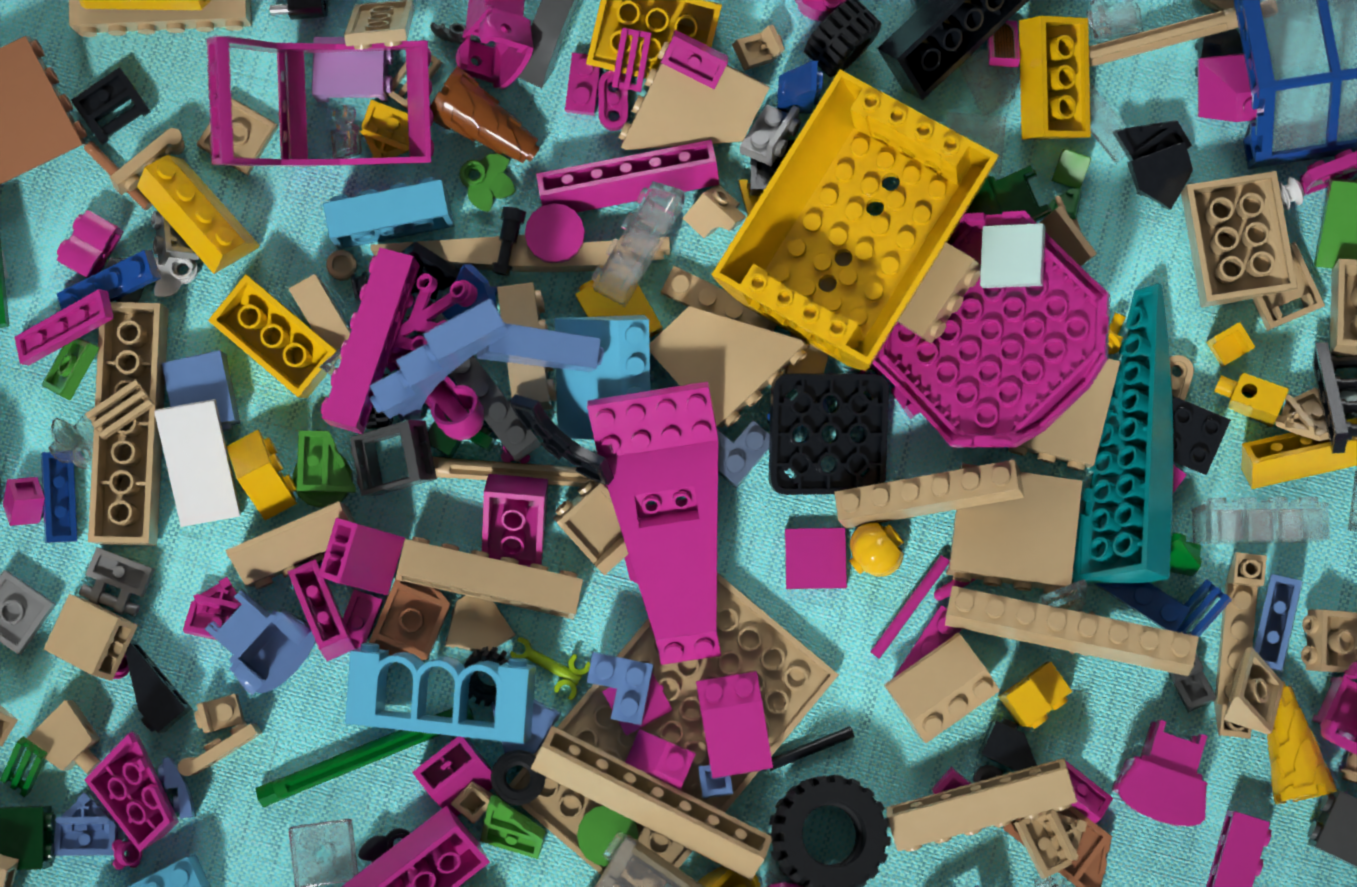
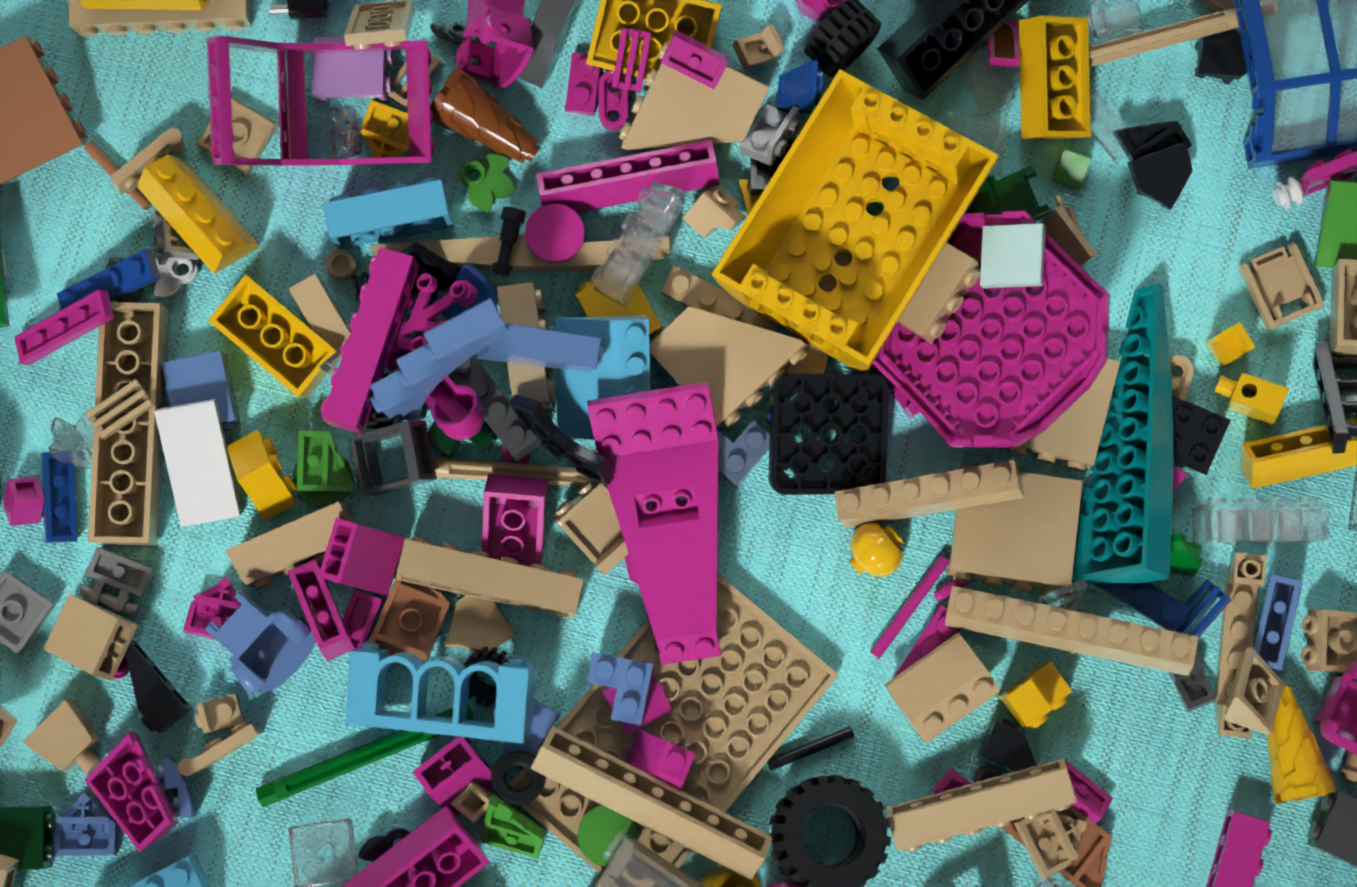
(16, 779): green tile -> none
(70, 368): bright green tile -> none
(89, 244): dark pink brick -> none
(106, 97): black plate -> none
(133, 855): dark pink plate -> none
(571, 675): lime bar -> none
(714, 787): medium blue plate -> none
(734, 724): dark pink slope -> none
(815, 558): dark pink tile -> none
(1071, 200): green tile -> none
(1114, 328): yellow plate -> none
(1165, 778): dark pink piece -> none
(1224, 89): dark pink slope -> none
(1238, 238): tan slope -> none
(1304, 416): tan slope -> none

